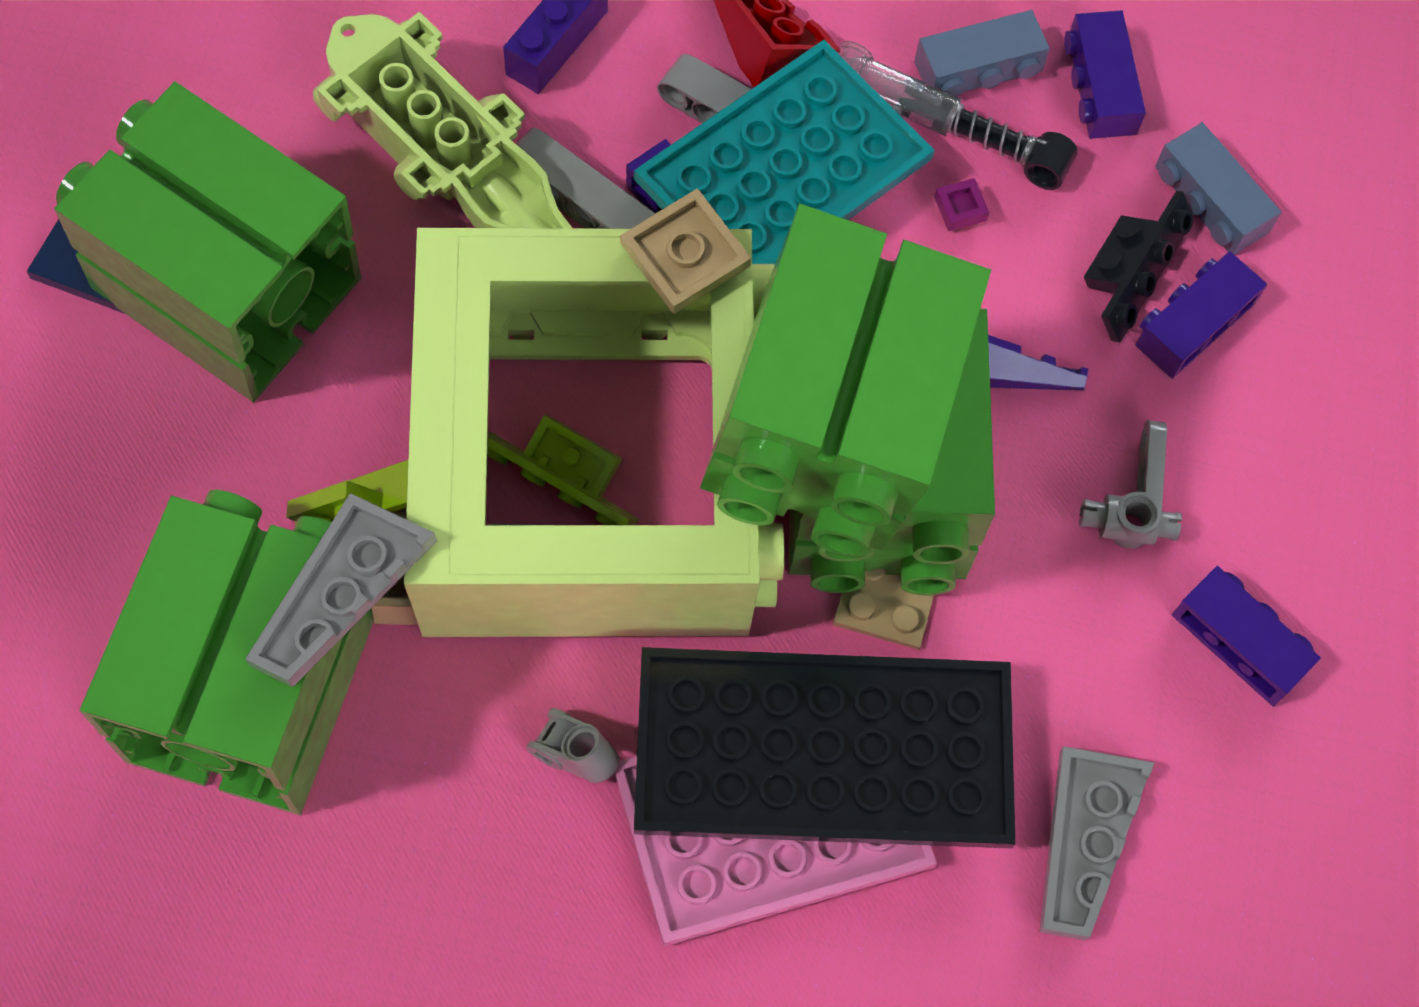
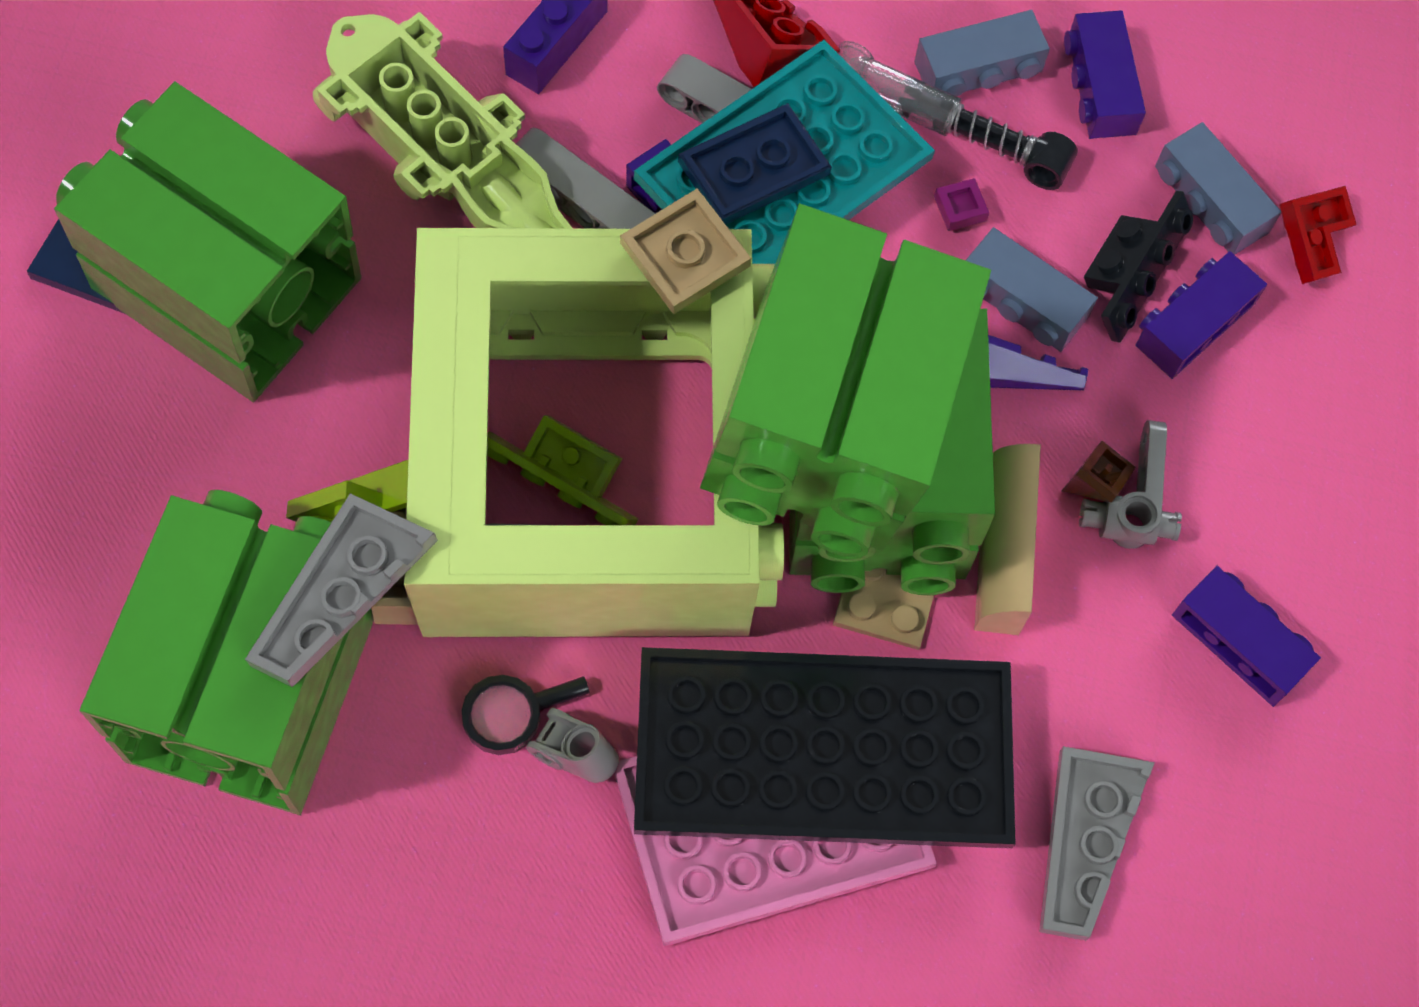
(505, 712): none -> piece
(755, 164): none -> dark blue tile
(1009, 545): none -> tan brick
(1032, 291): none -> sand blue brick
(1101, 475): none -> reddish brown slope
(1309, 229): none -> red plate

